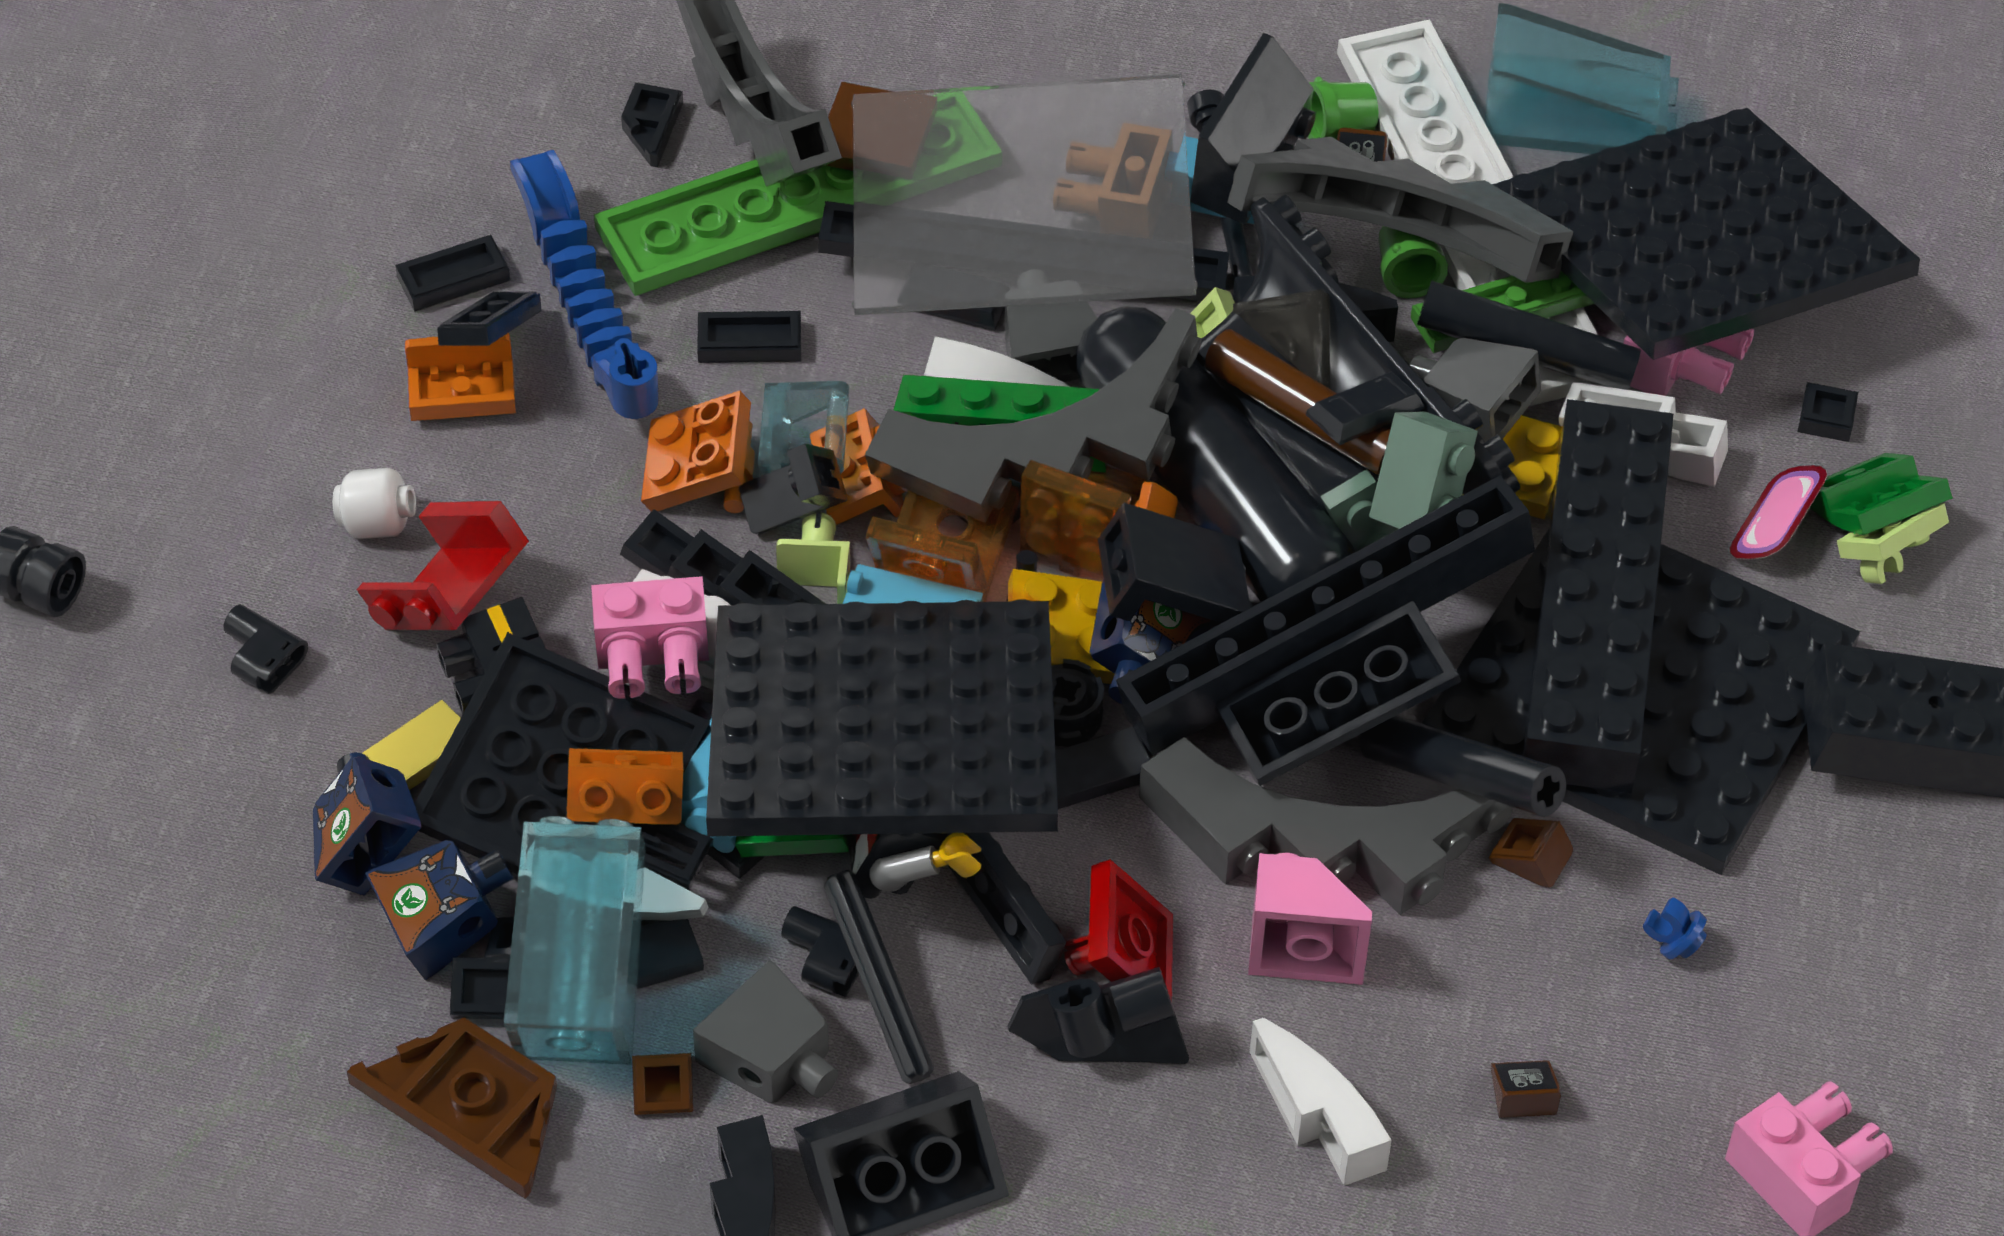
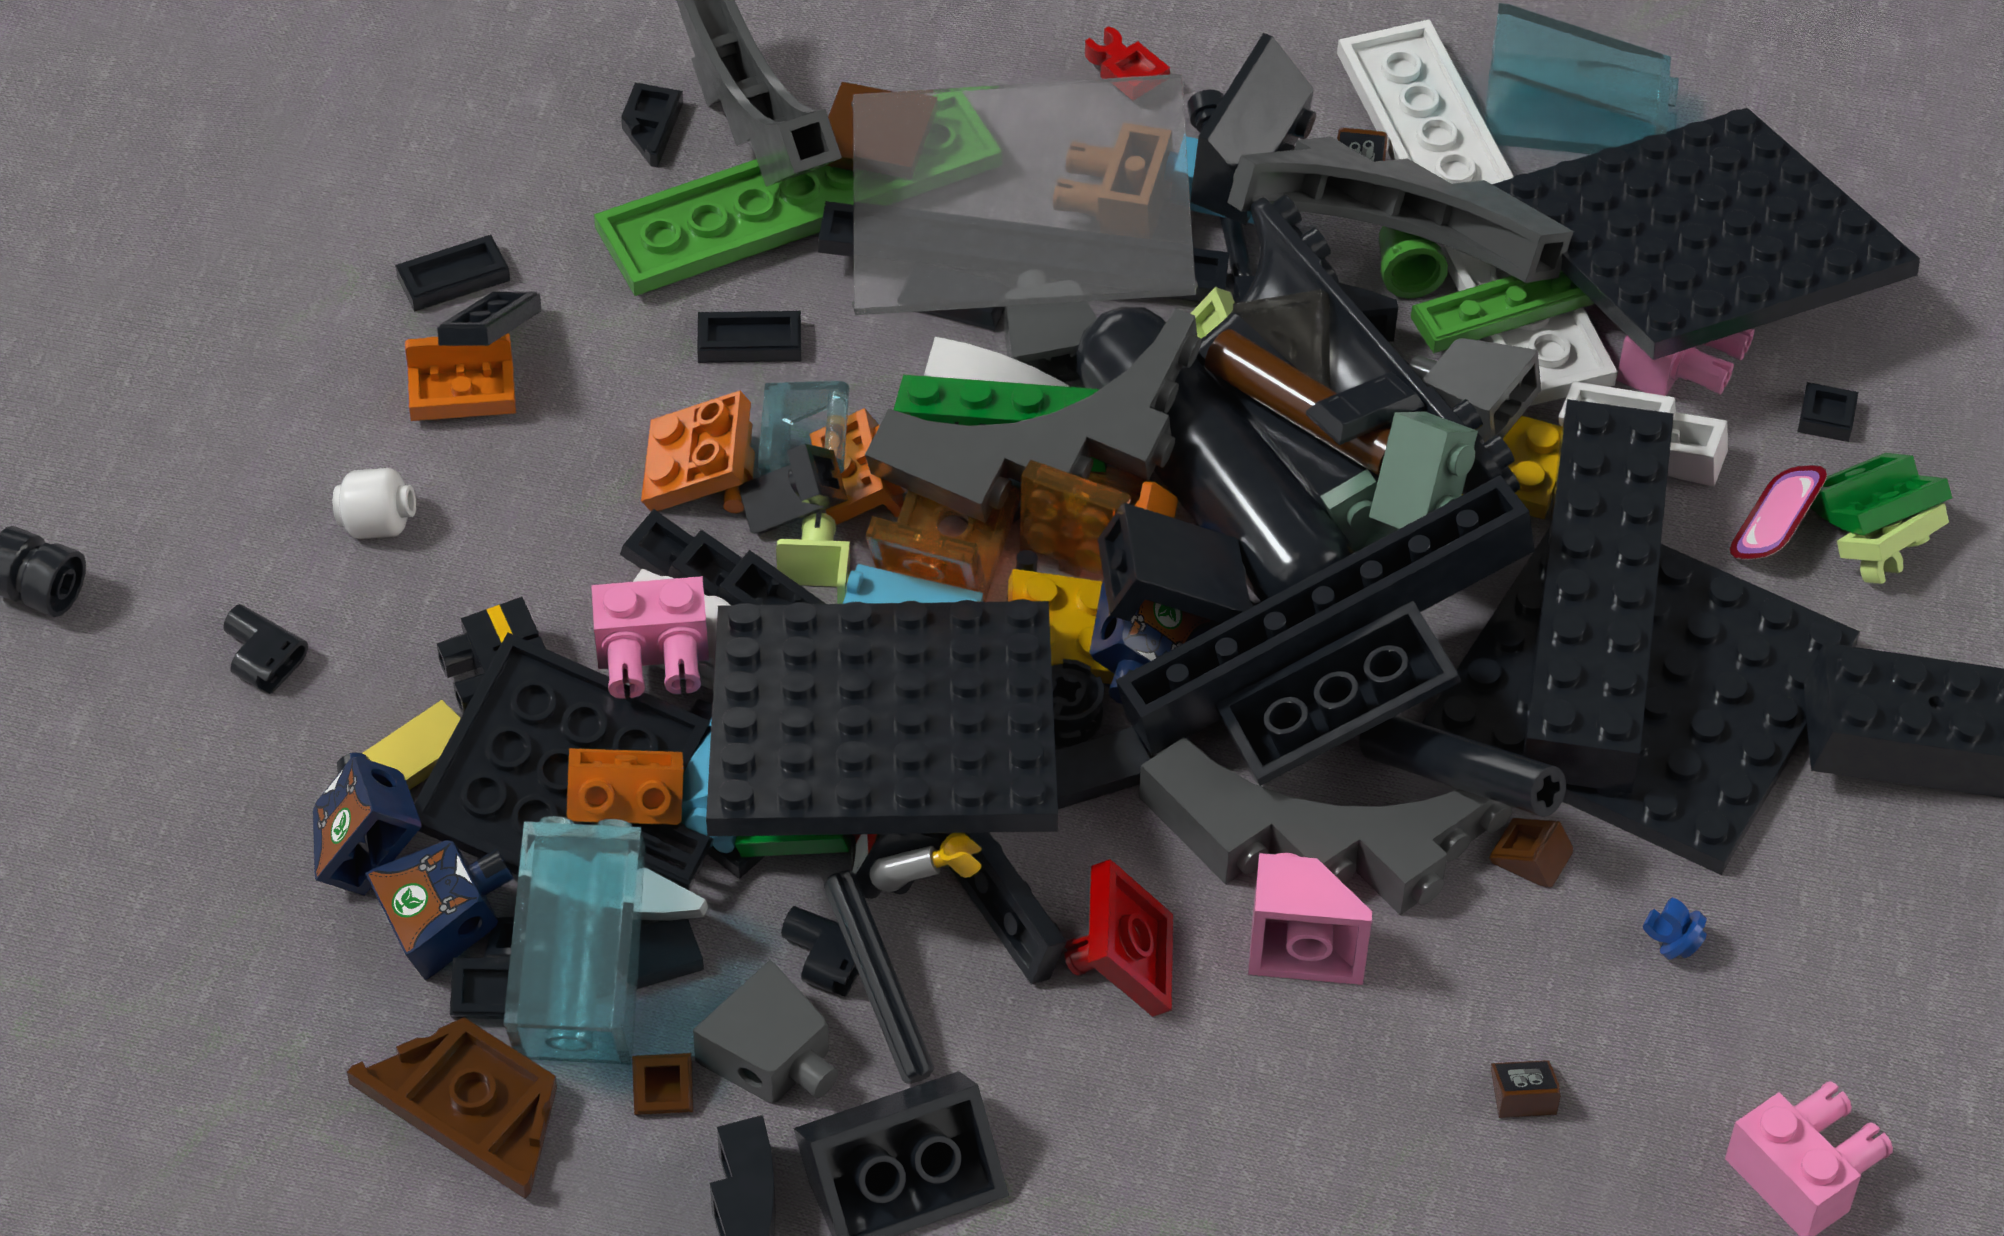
(476, 548): red panel -> none
(556, 225): blue piece -> none
(1103, 1023): black panel -> none
(1123, 61): none -> red plate
(1320, 1103): white slope -> none
(1342, 106): bright green piece -> none
(1558, 344): black piece -> none

